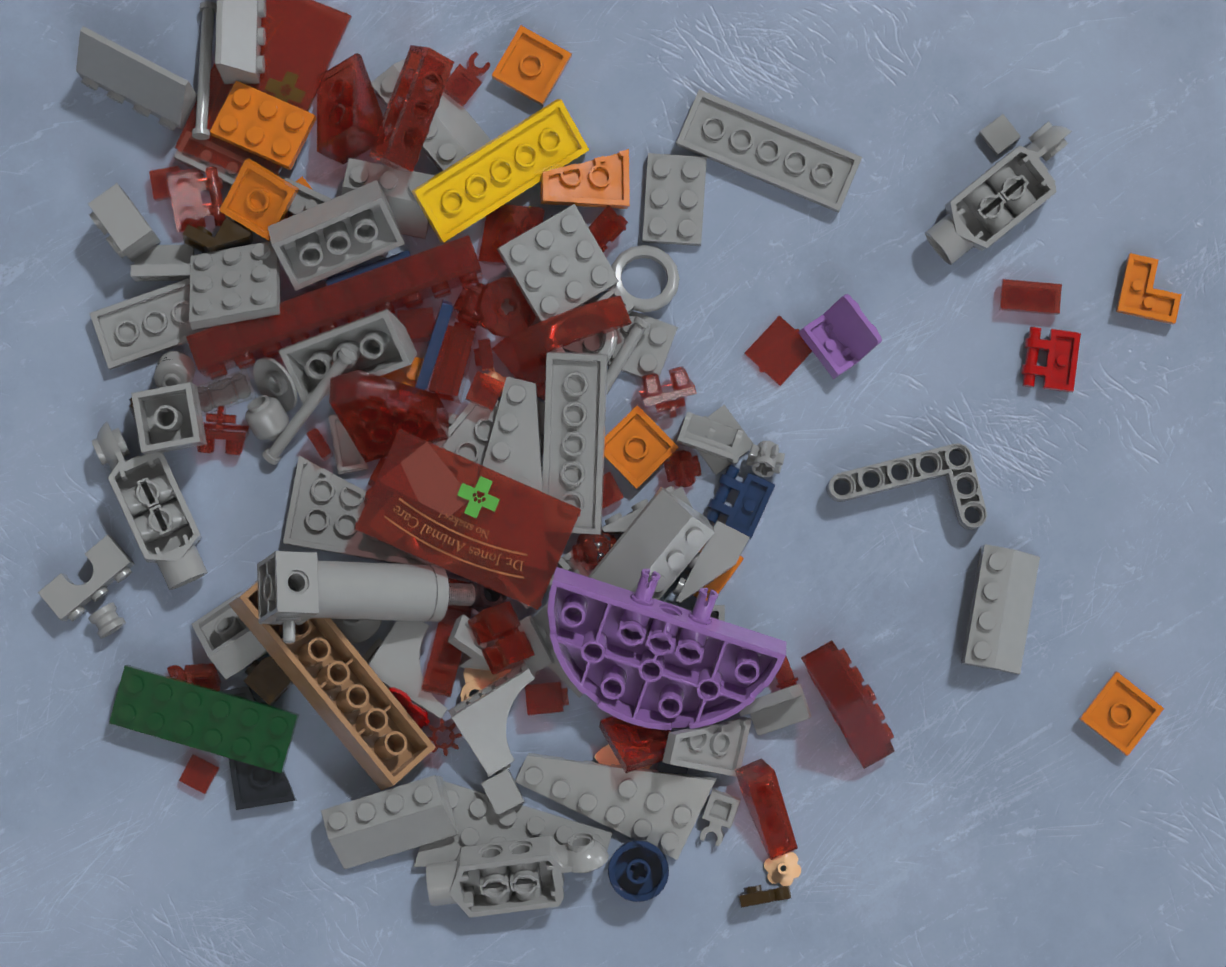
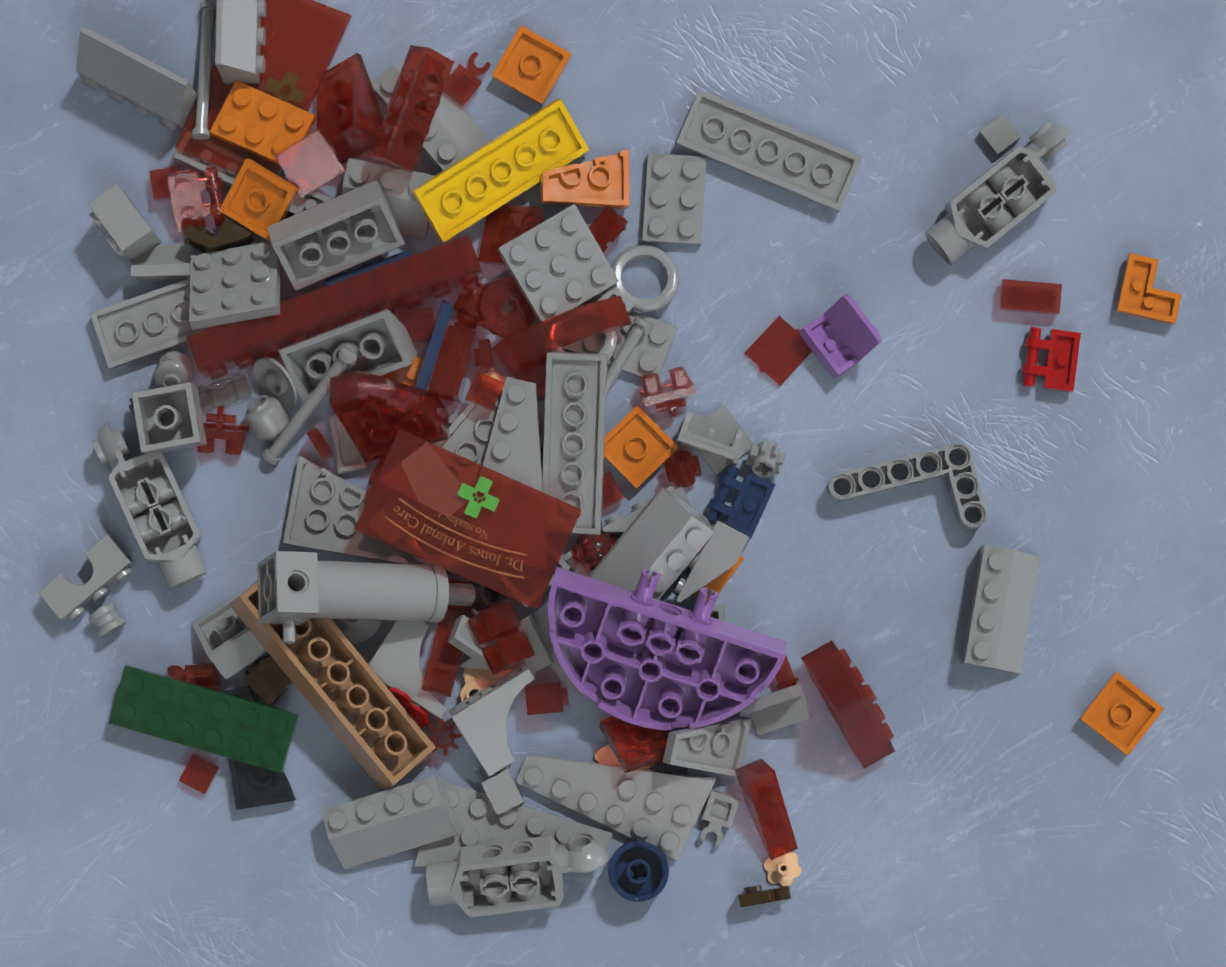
(310, 163): none -> clear red piece

